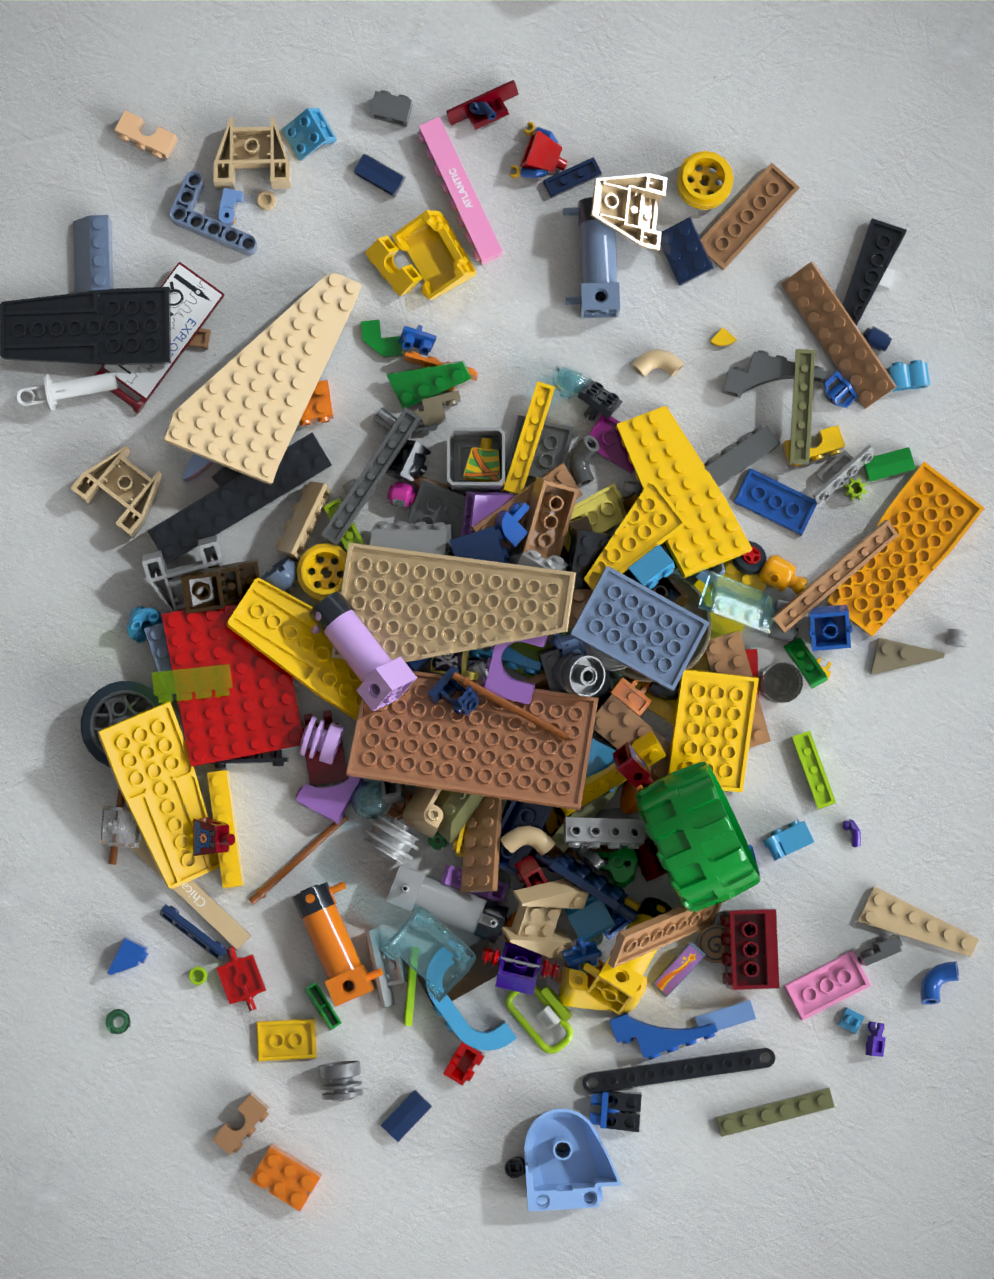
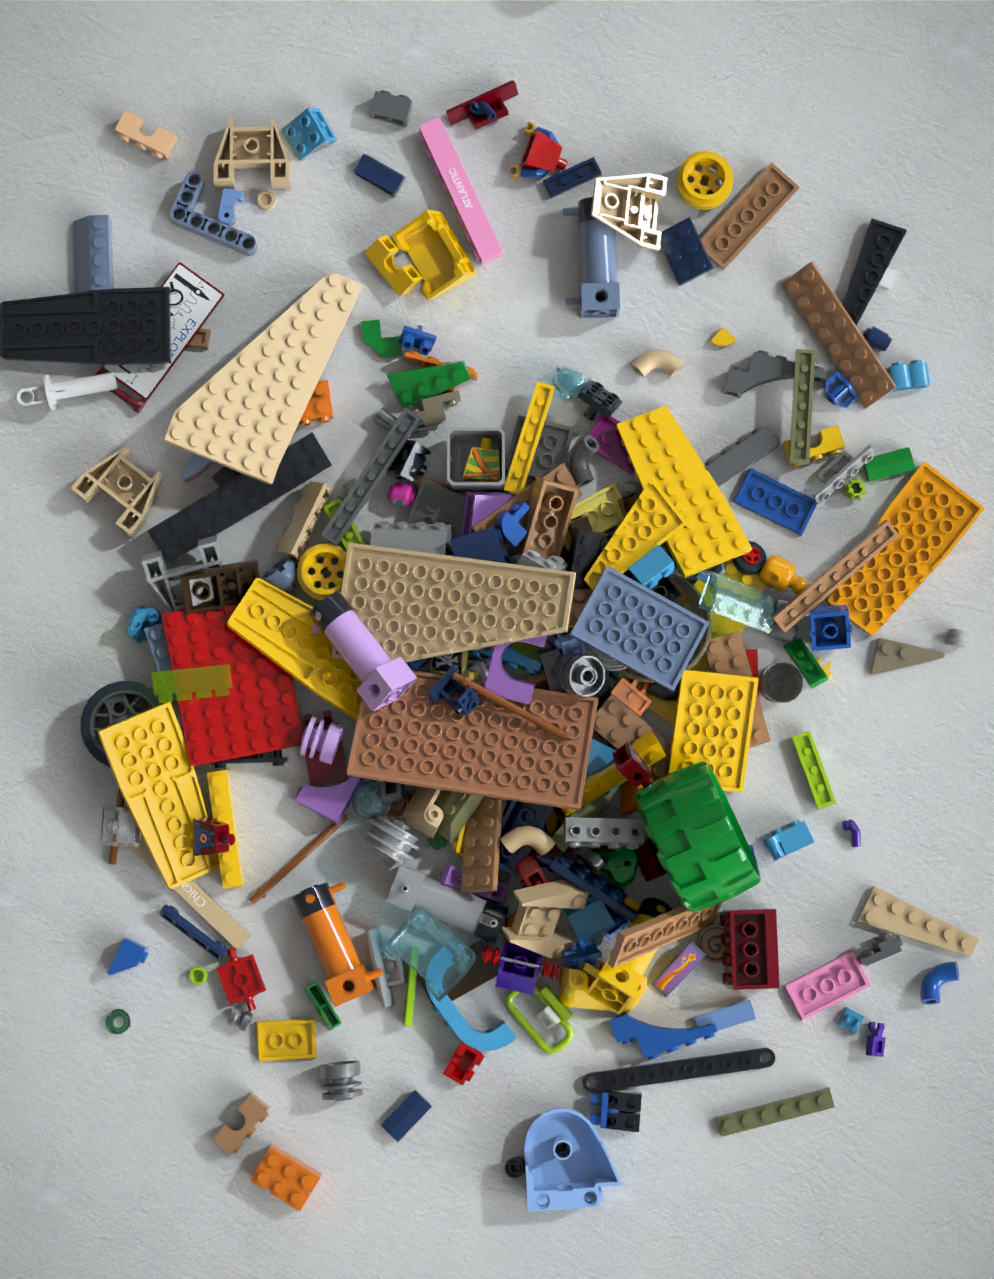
(236, 1015): none -> flat silver wheel

